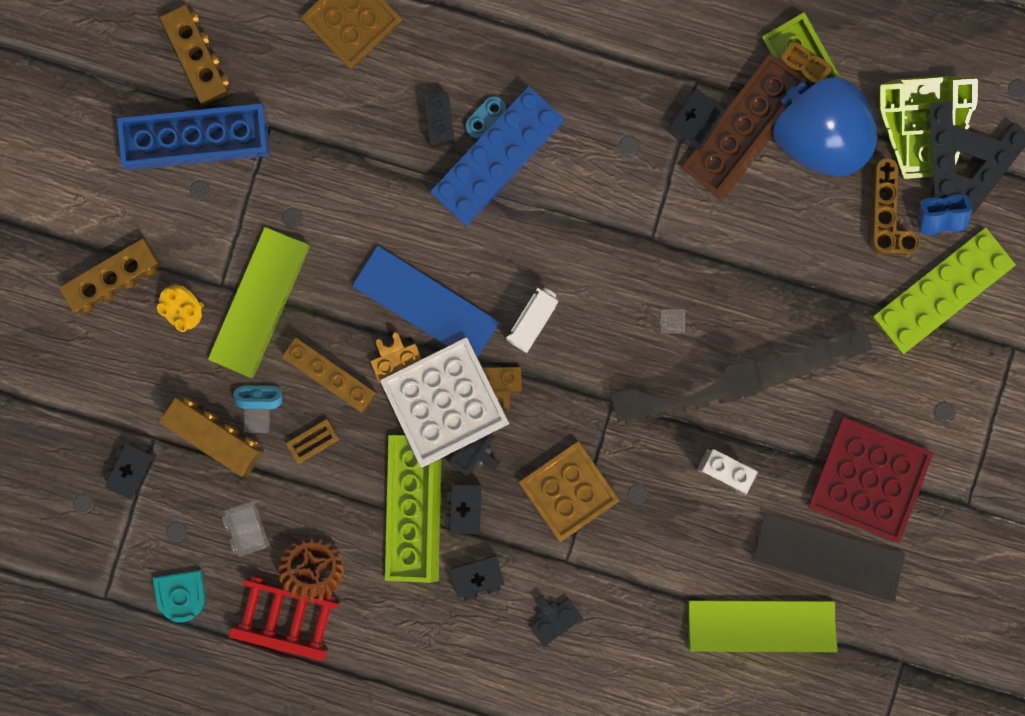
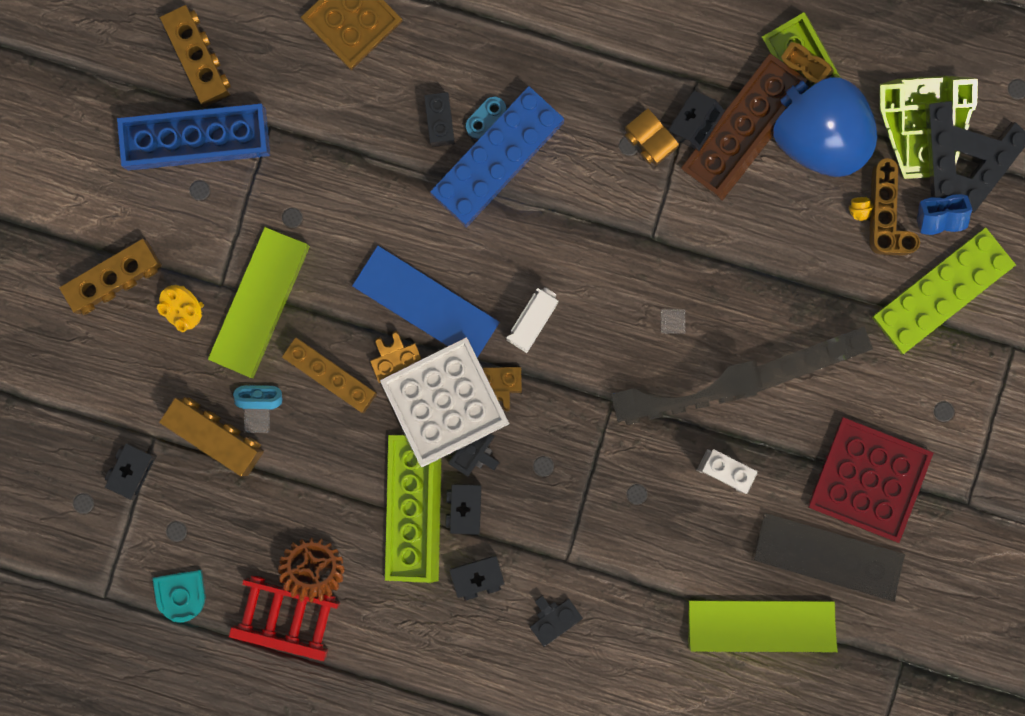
(245, 529): clear brick -> none
(294, 452): pearl gold tile -> none
(569, 491): pearl gold plate -> none
(651, 137): none -> pearl gold brick
(861, 208): none -> yellow plate

